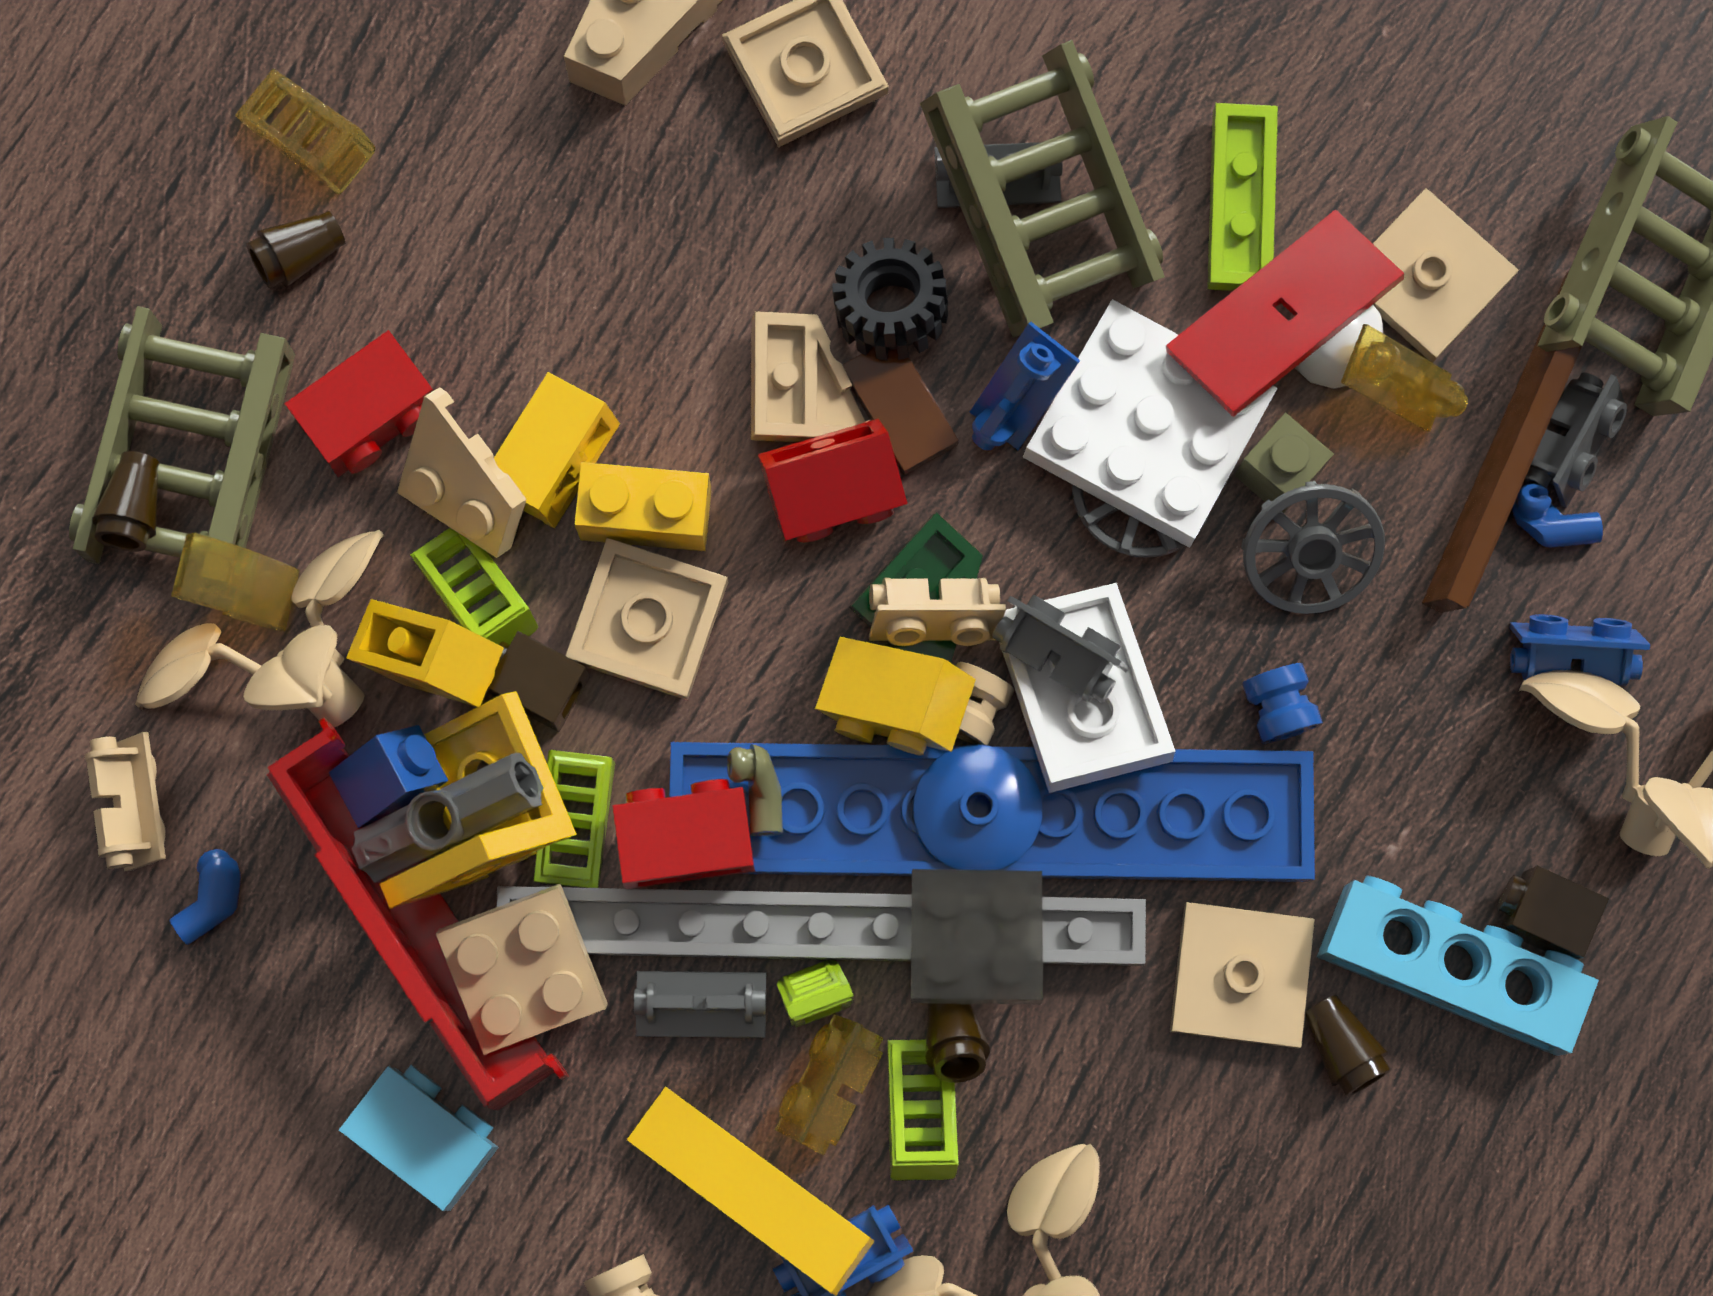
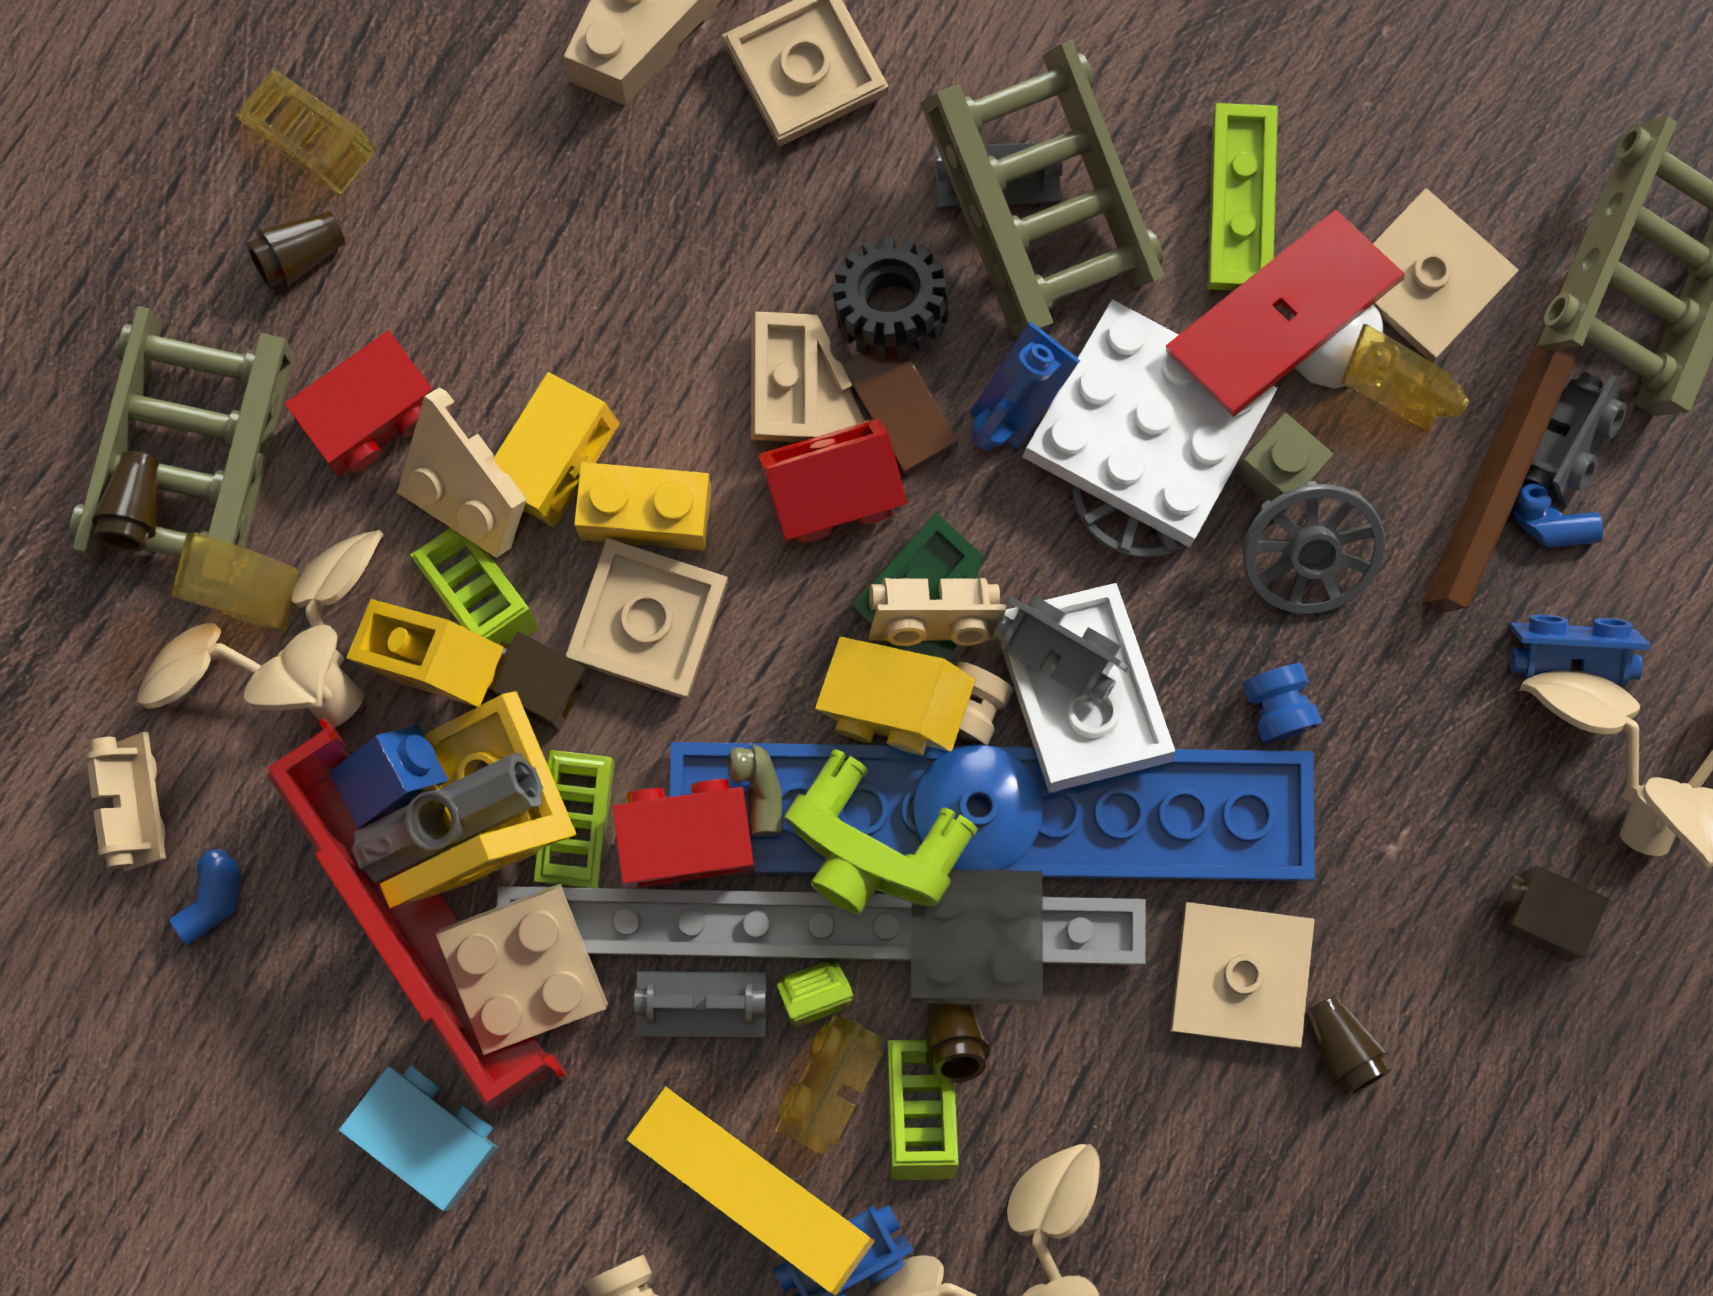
(860, 864): none -> lime connector
(1559, 988): medium azure brick -> none

